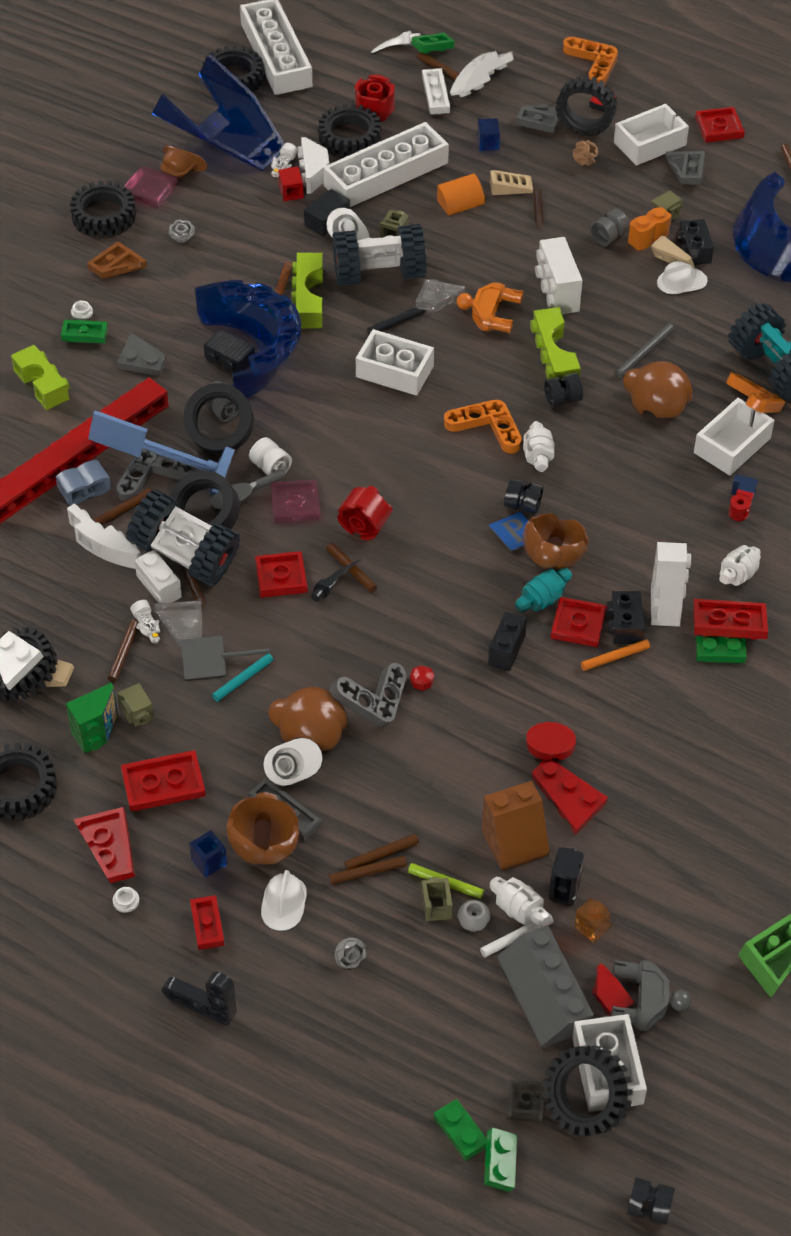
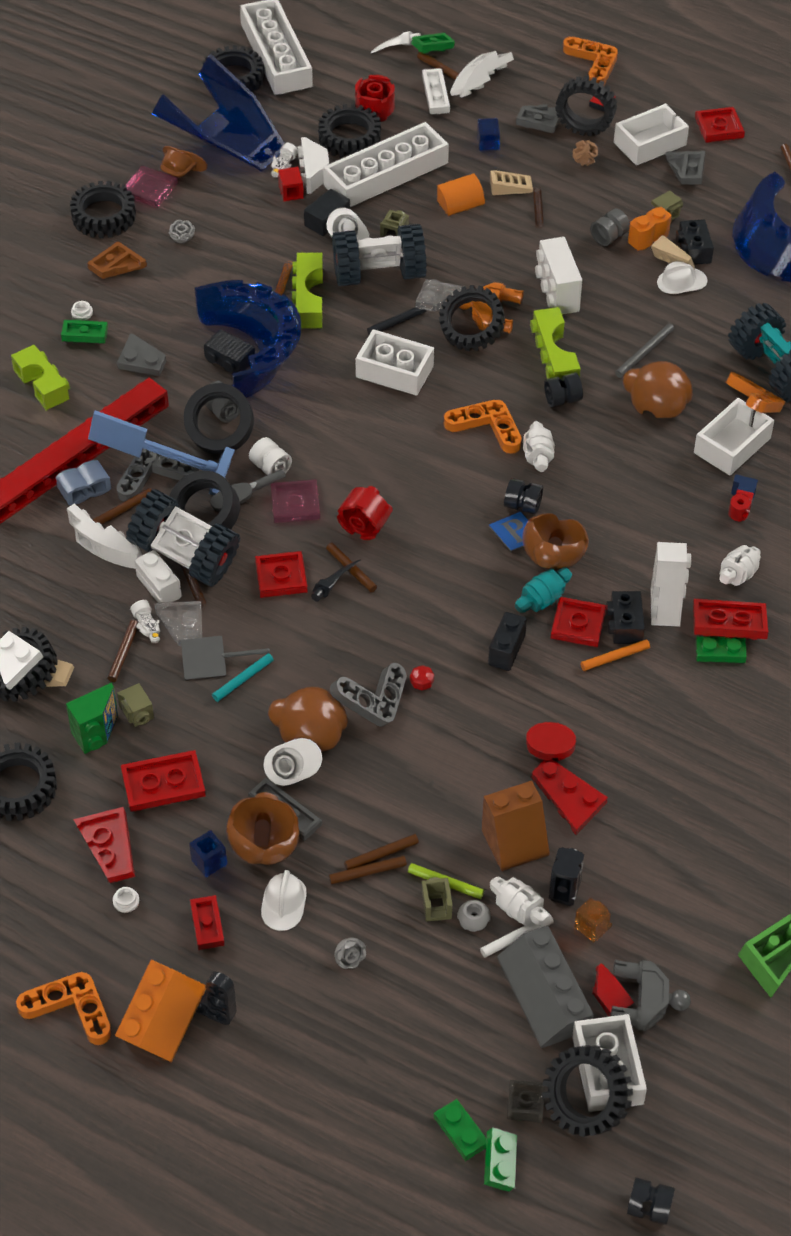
(77, 997): none -> orange beam
(161, 1010): none -> orange slope
(465, 296): none -> black tyre

